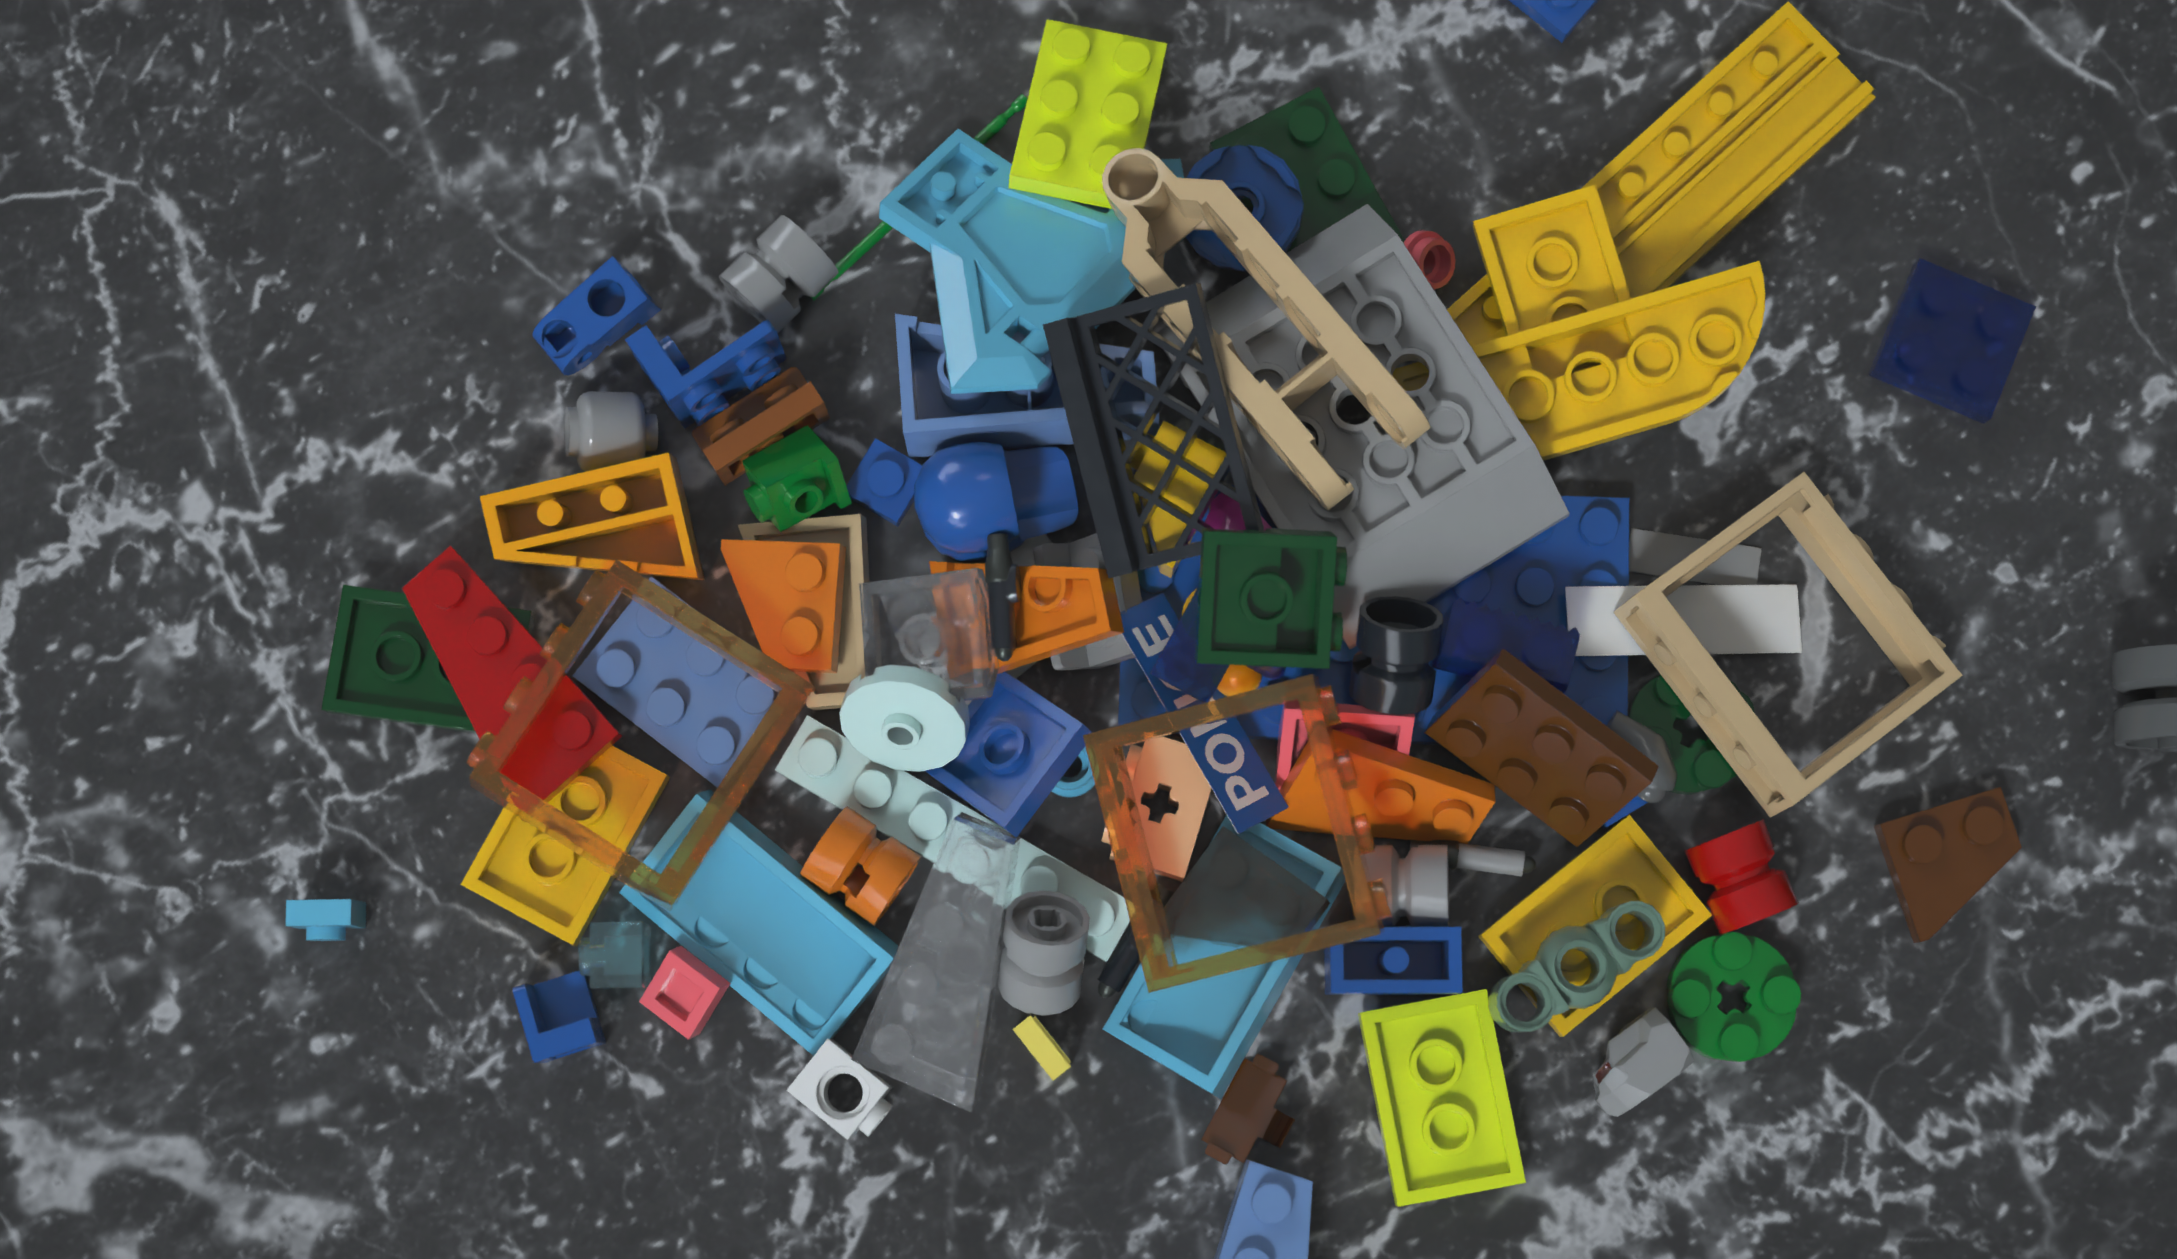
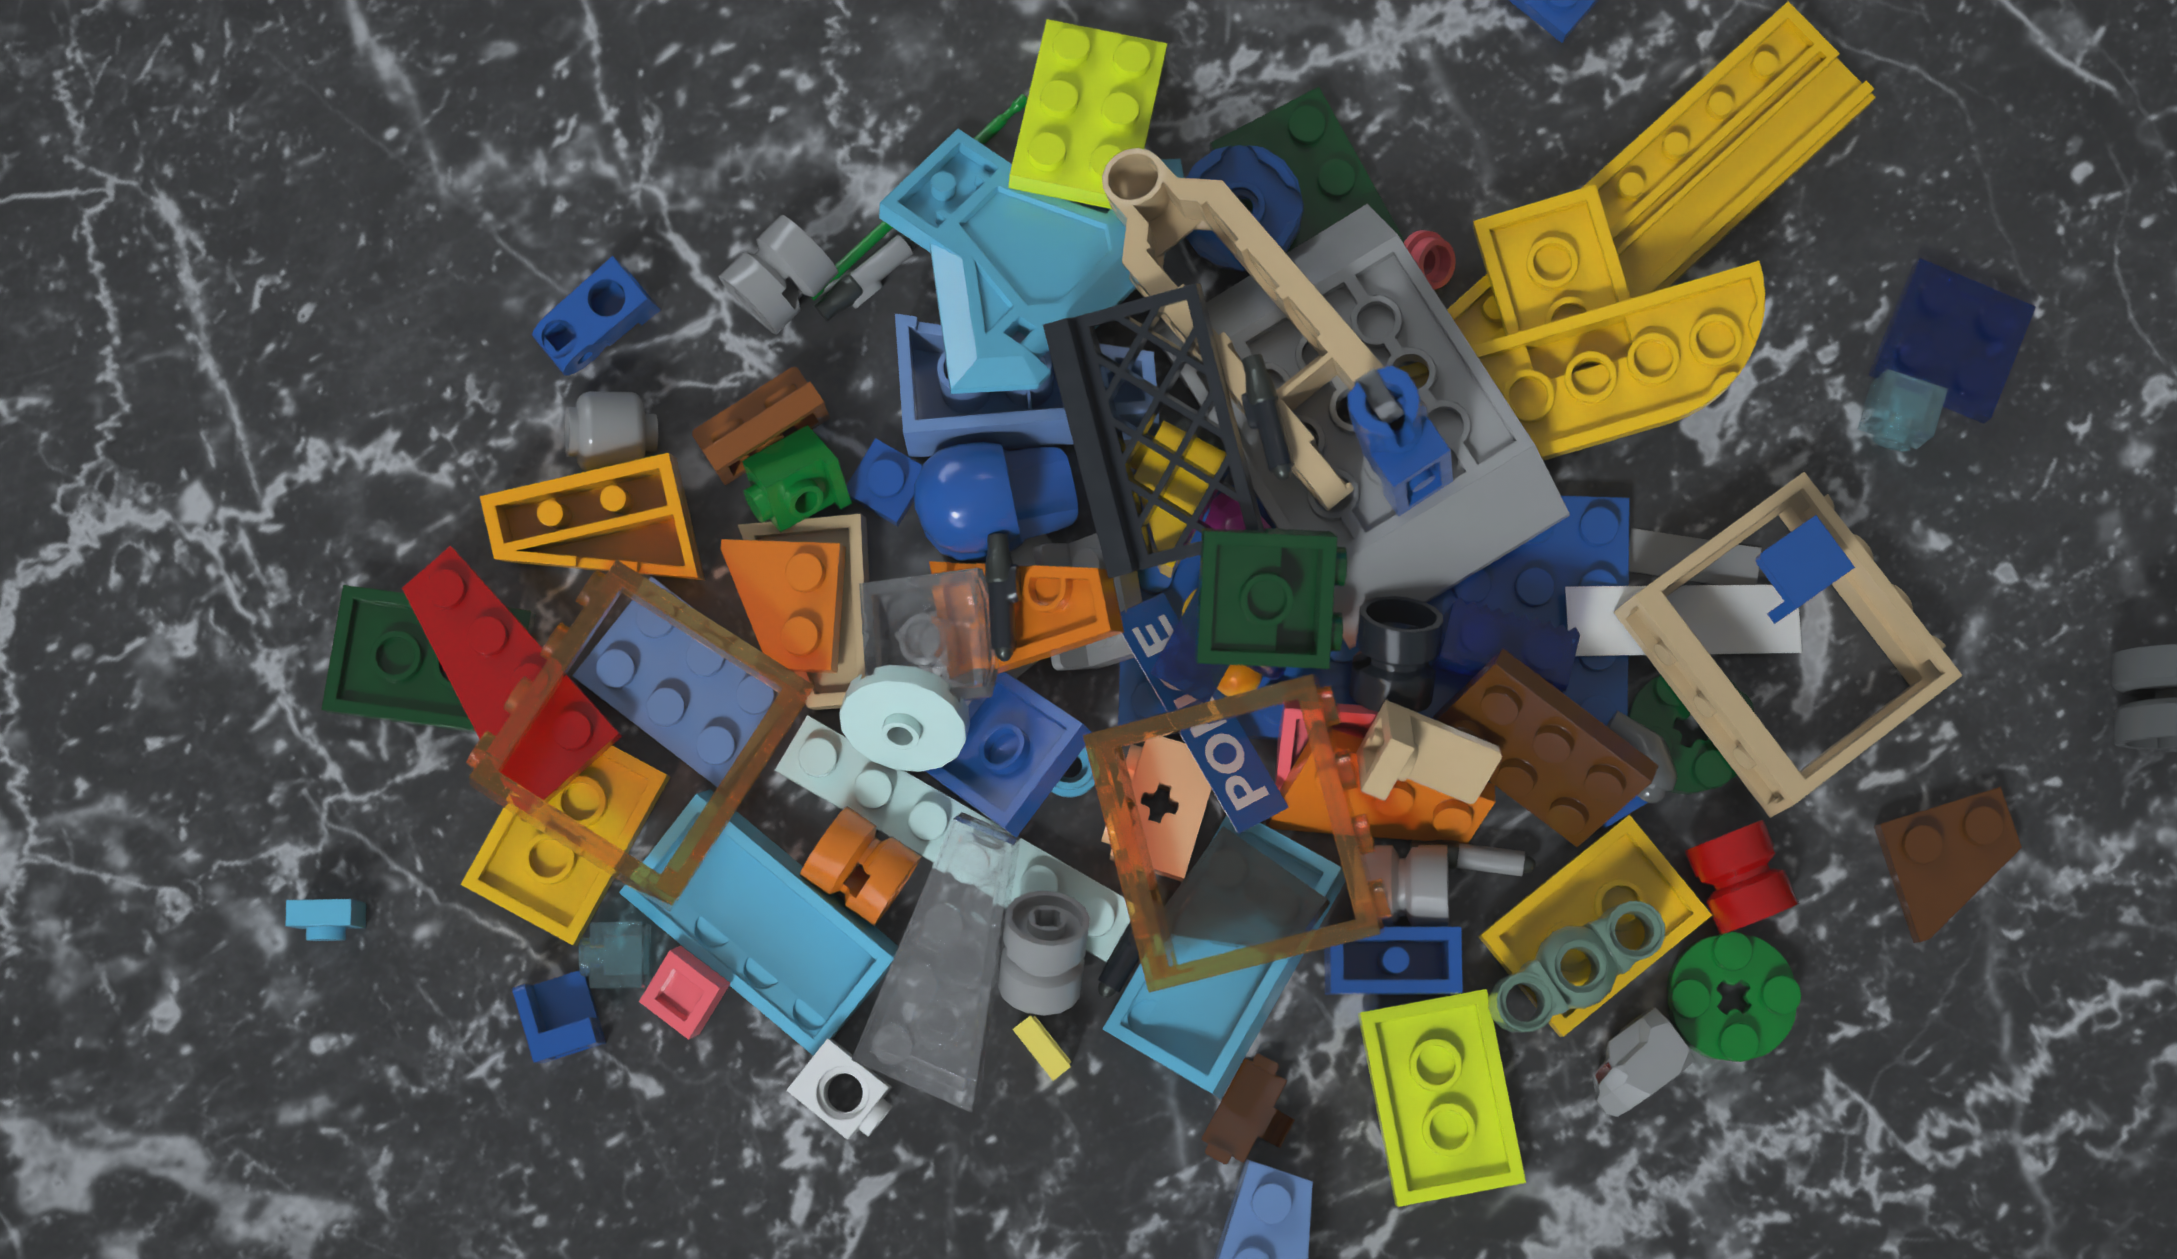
(704, 391): blue bracket -> none
(866, 279): none -> piece
(1264, 414): none -> piece
(1399, 437): none -> blue plate
(1425, 751): none -> tan bracket
(1802, 565): none -> blue panel
(1901, 411): none -> clear light blue plate

